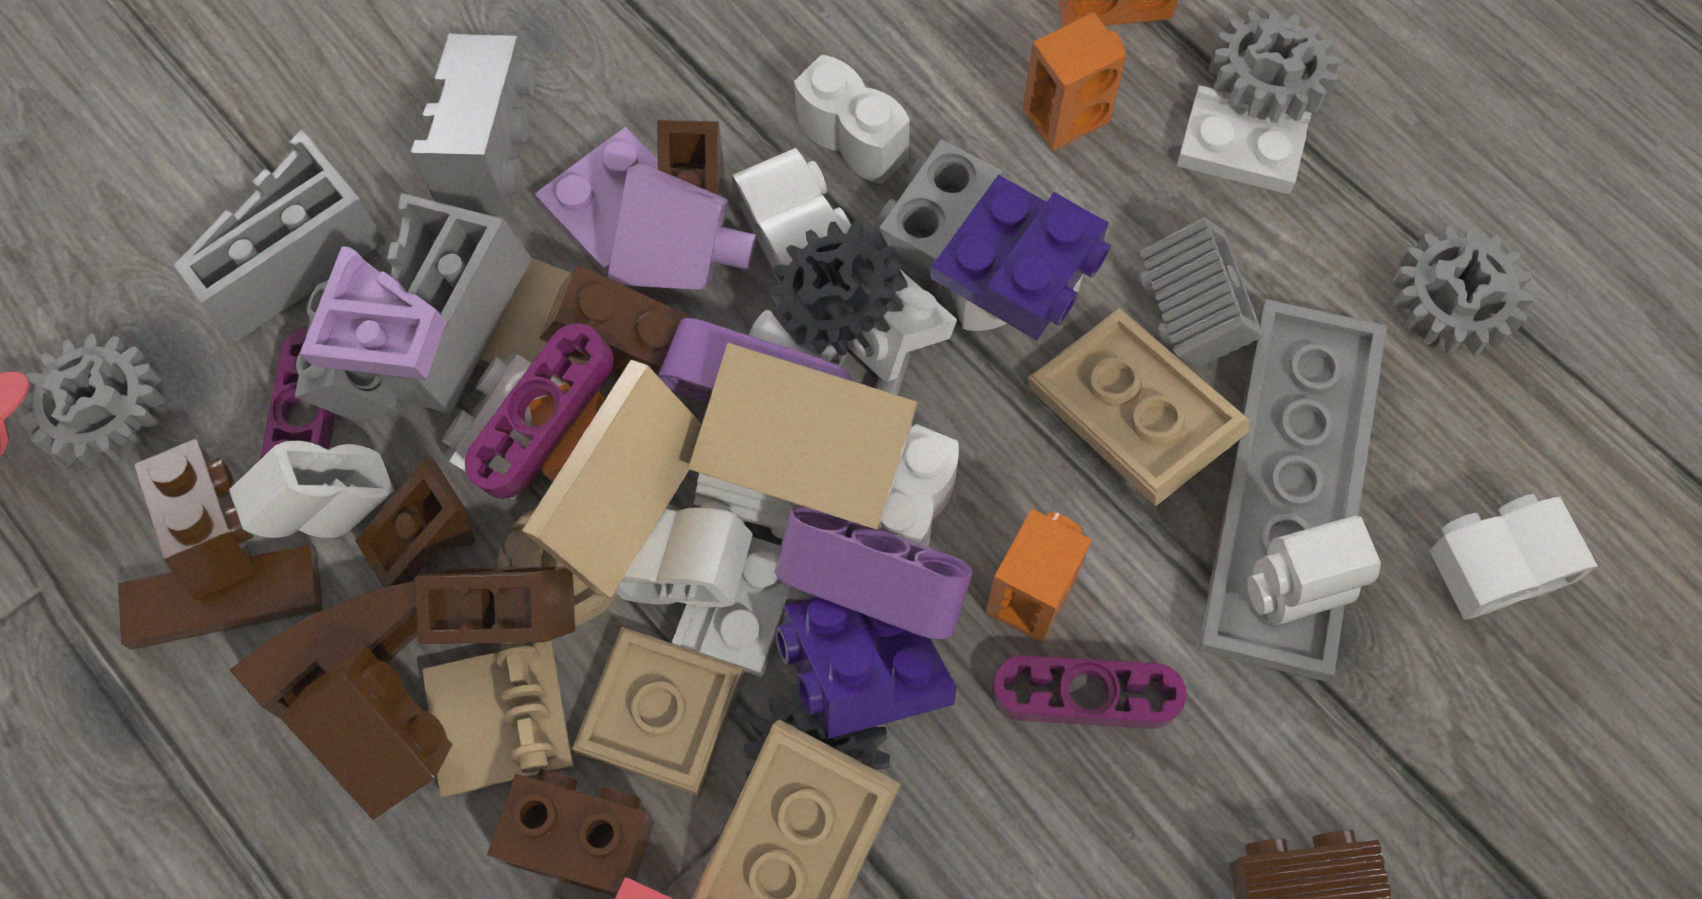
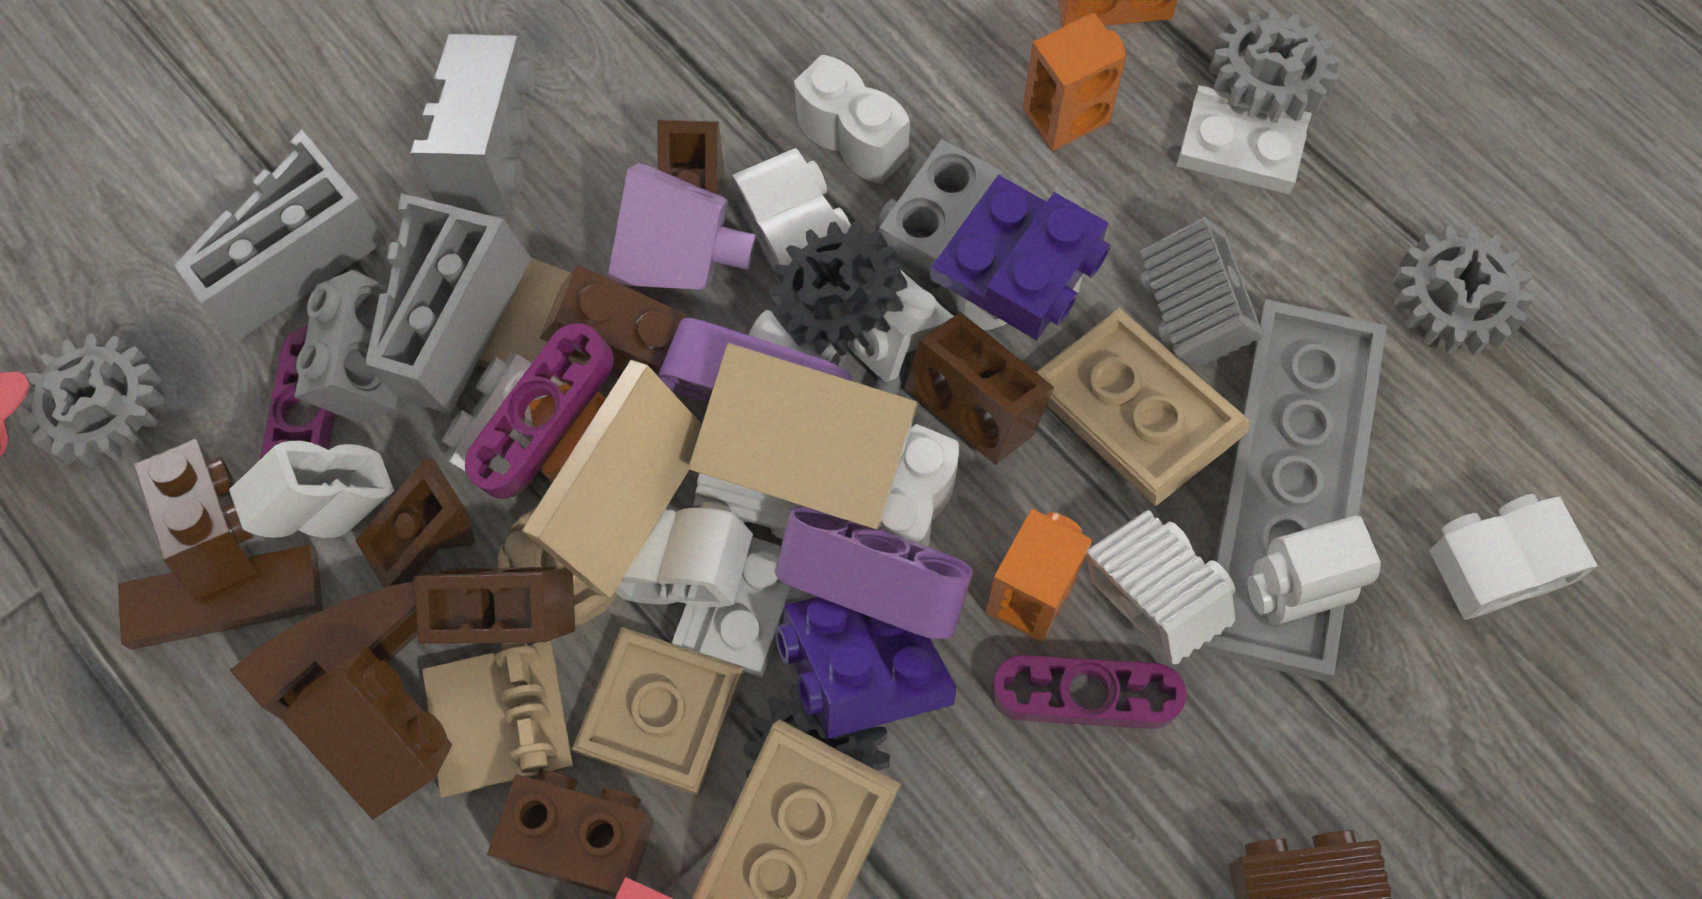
(372, 323): lavender wing -> none
(590, 193): lavender wing -> none
(978, 387): none -> reddish brown brick
(1163, 585): none -> white brick

